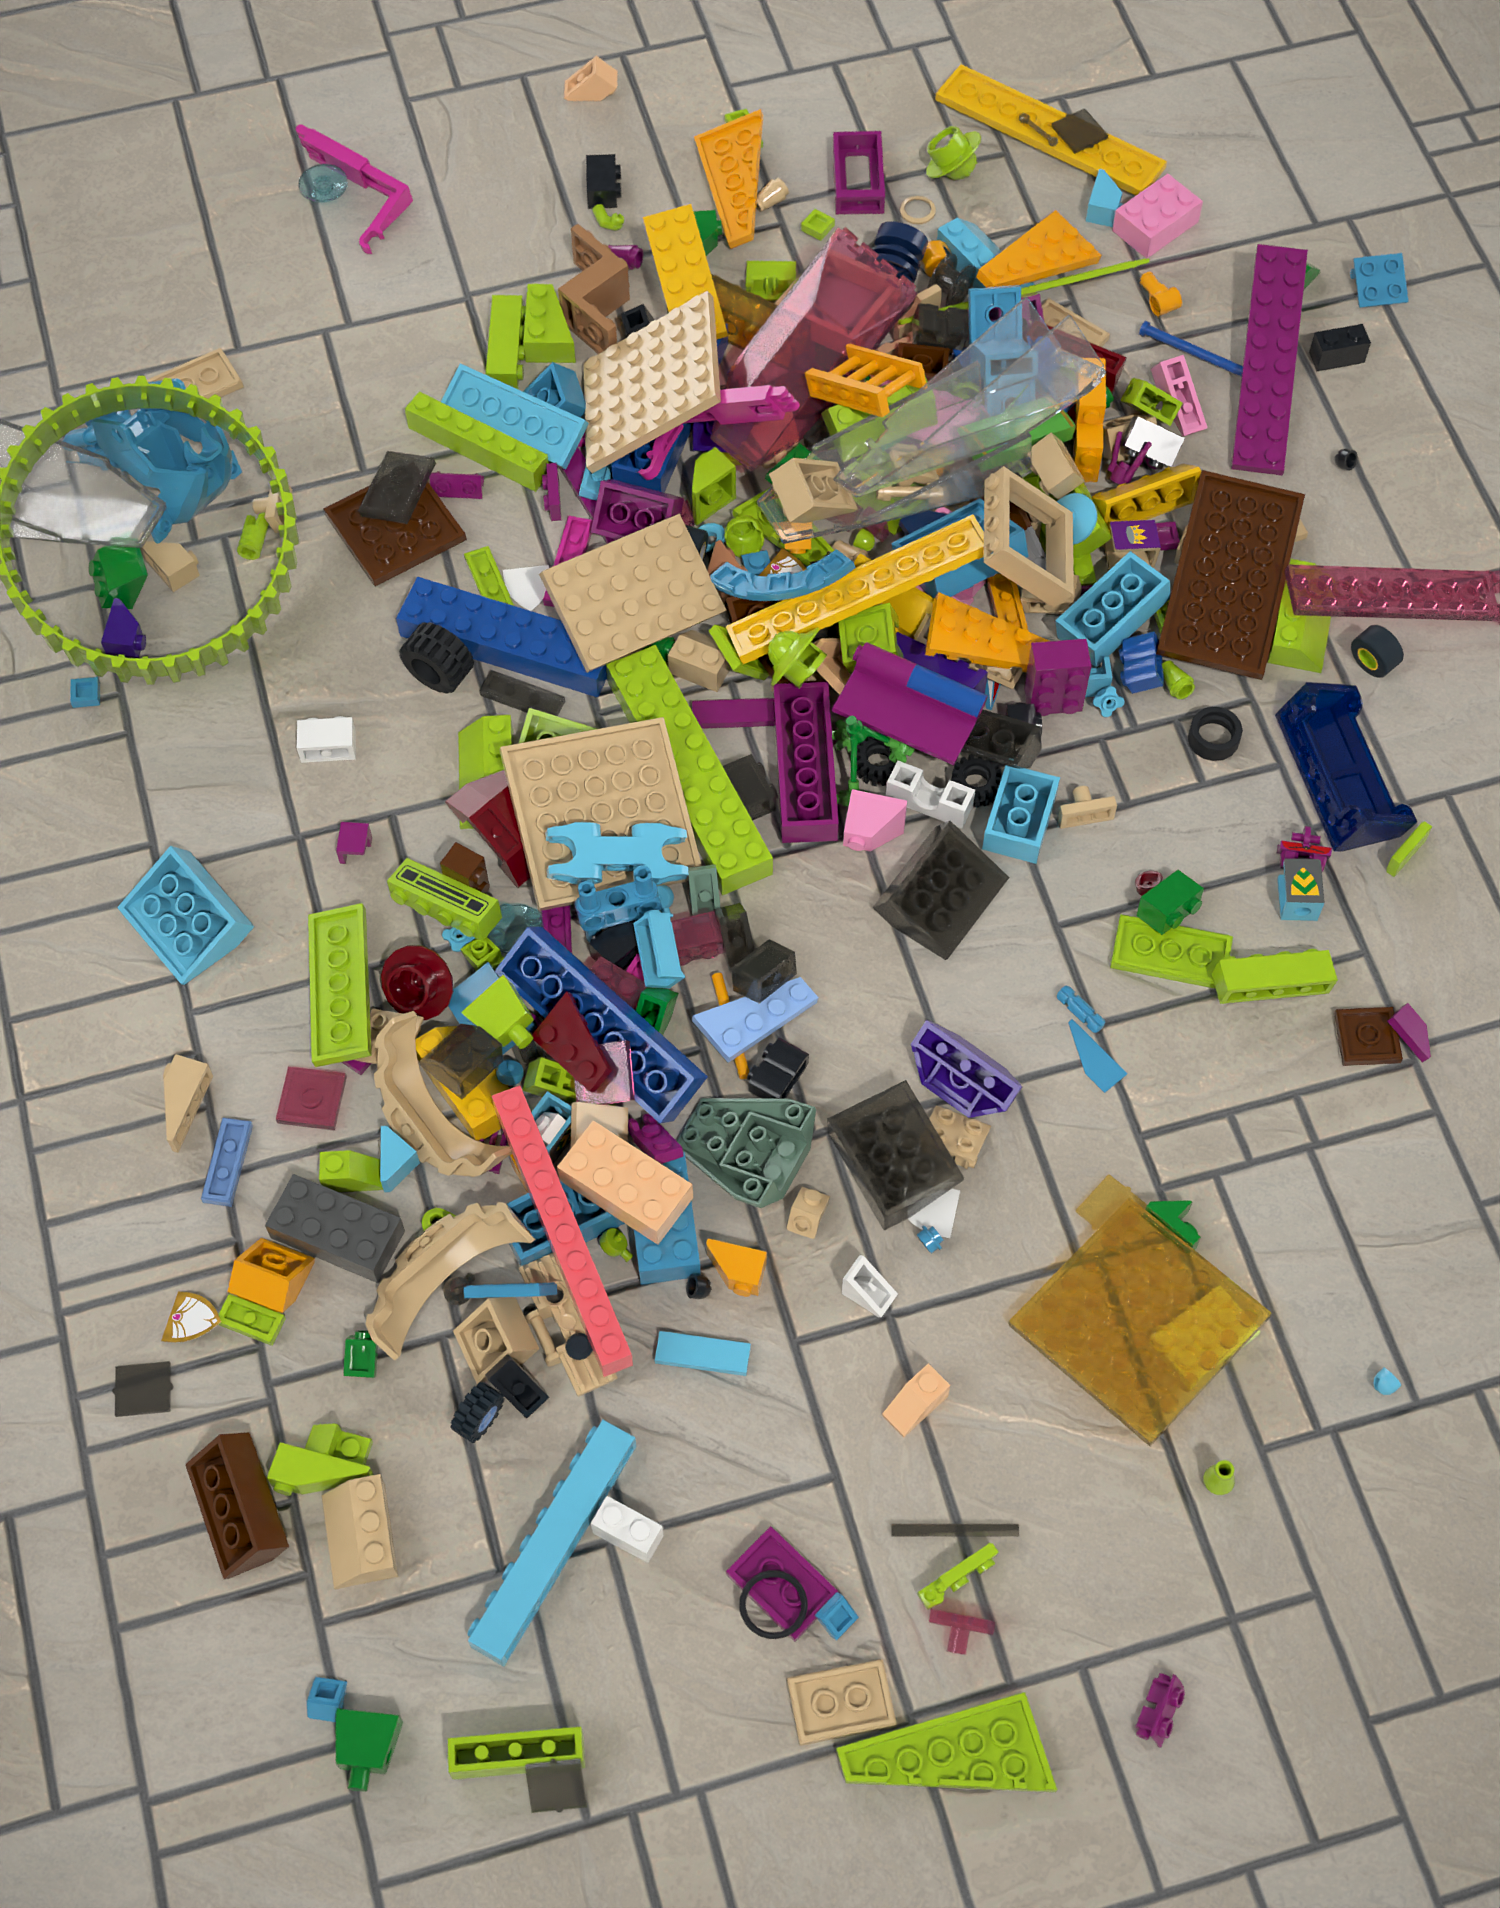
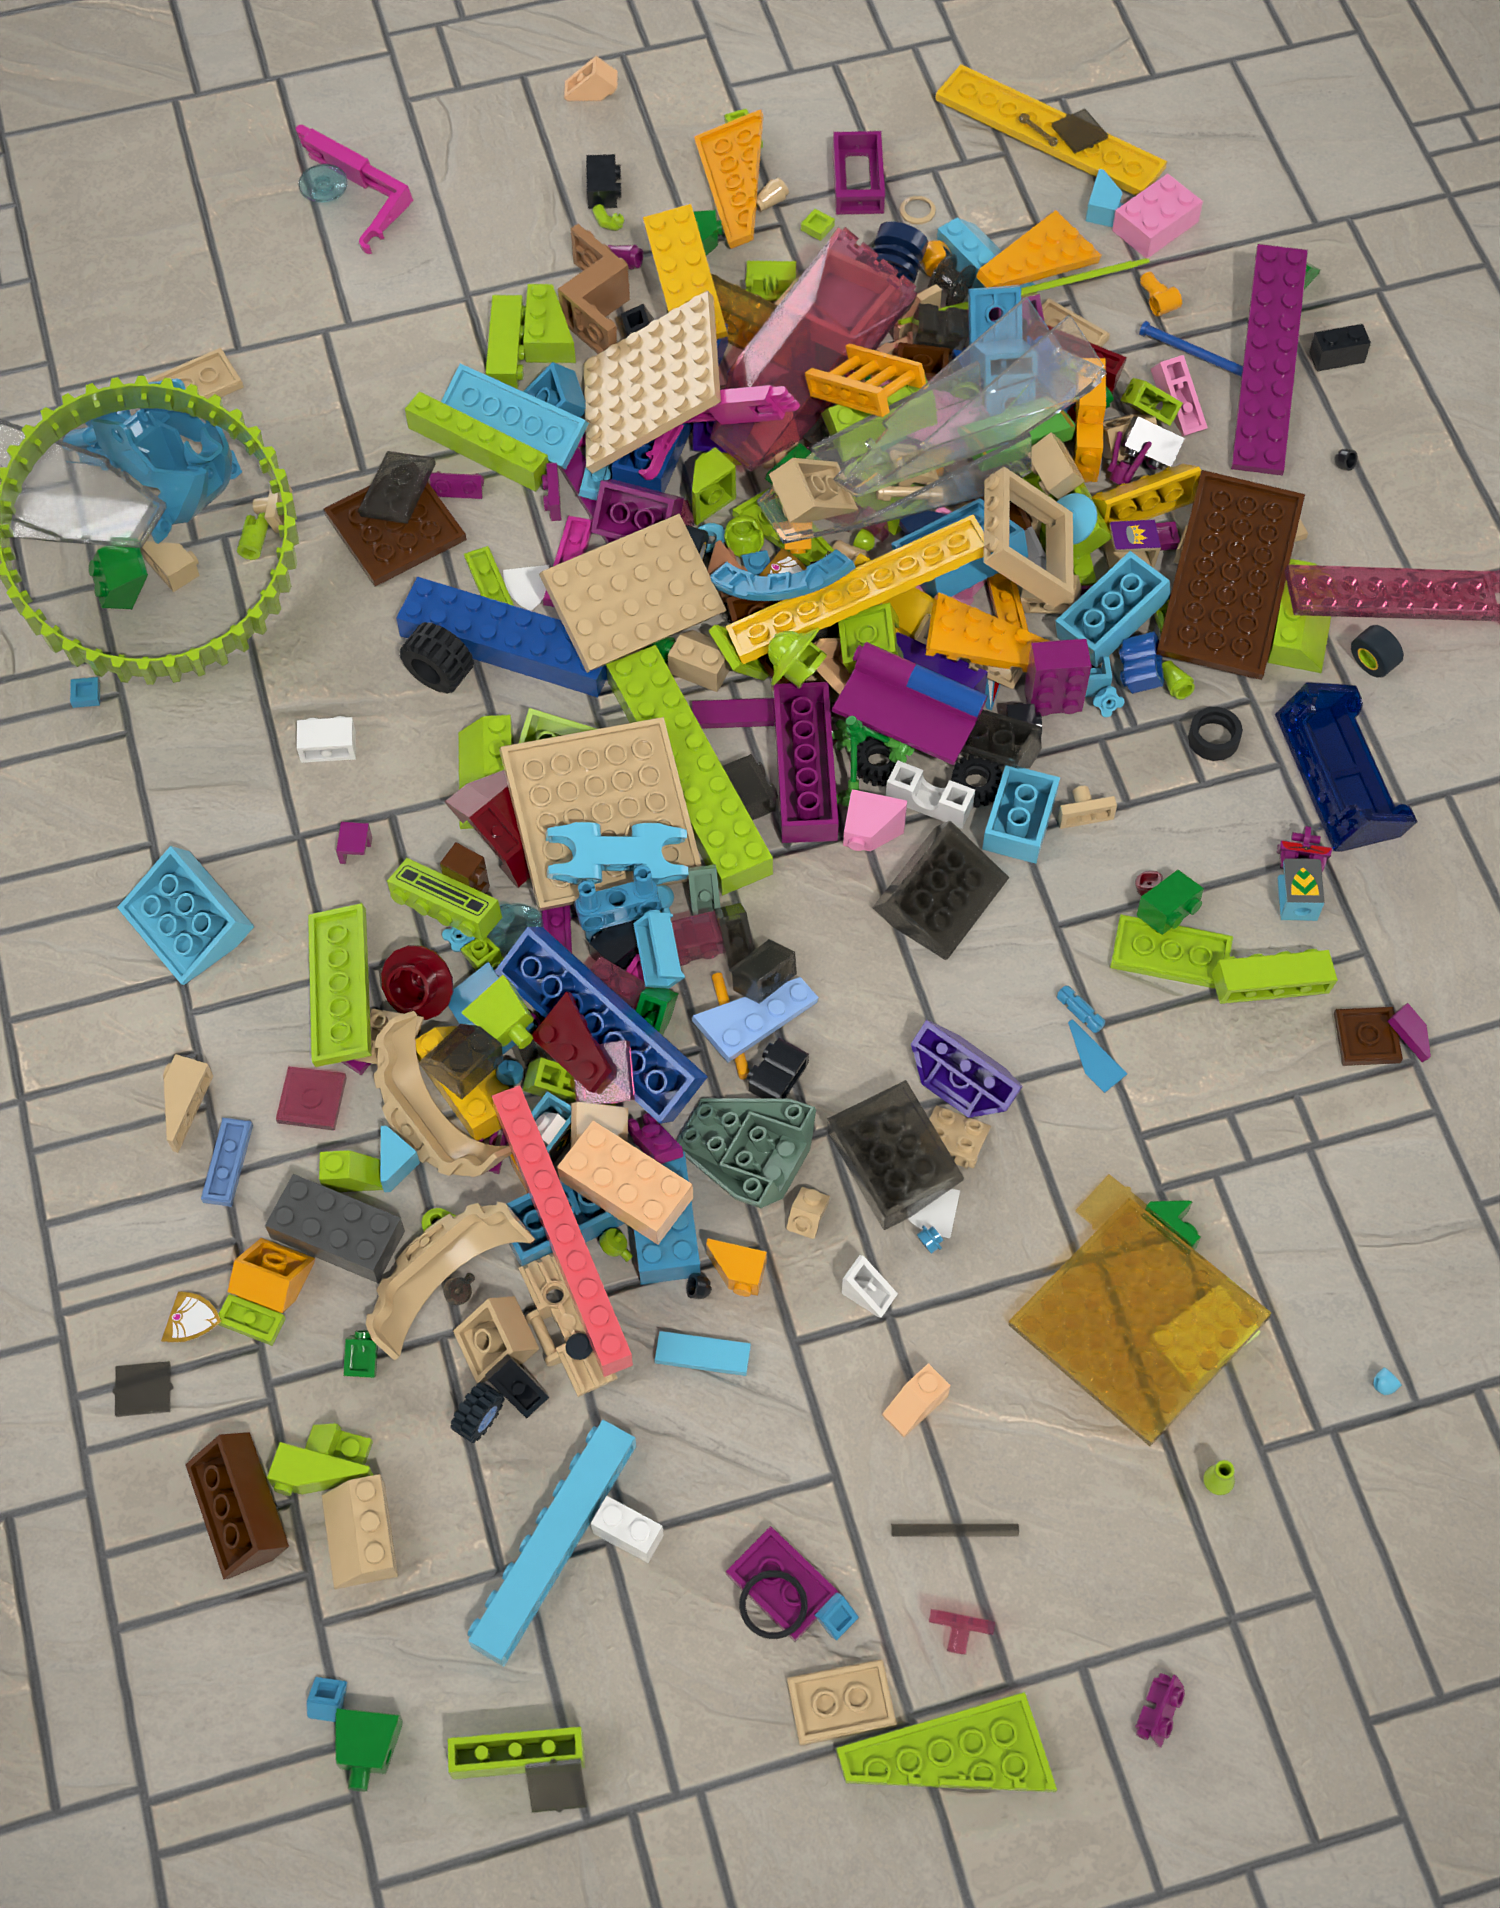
(122, 633): dark purple slope -> none
(510, 1290): dark azure tile -> none
(520, 694): clear smoke tile -> none
(956, 158): lime helmet -> none
(957, 1576): lime hinge -> none
(1380, 280): dark azure hinge -> none
(1408, 848): lime tile -> none

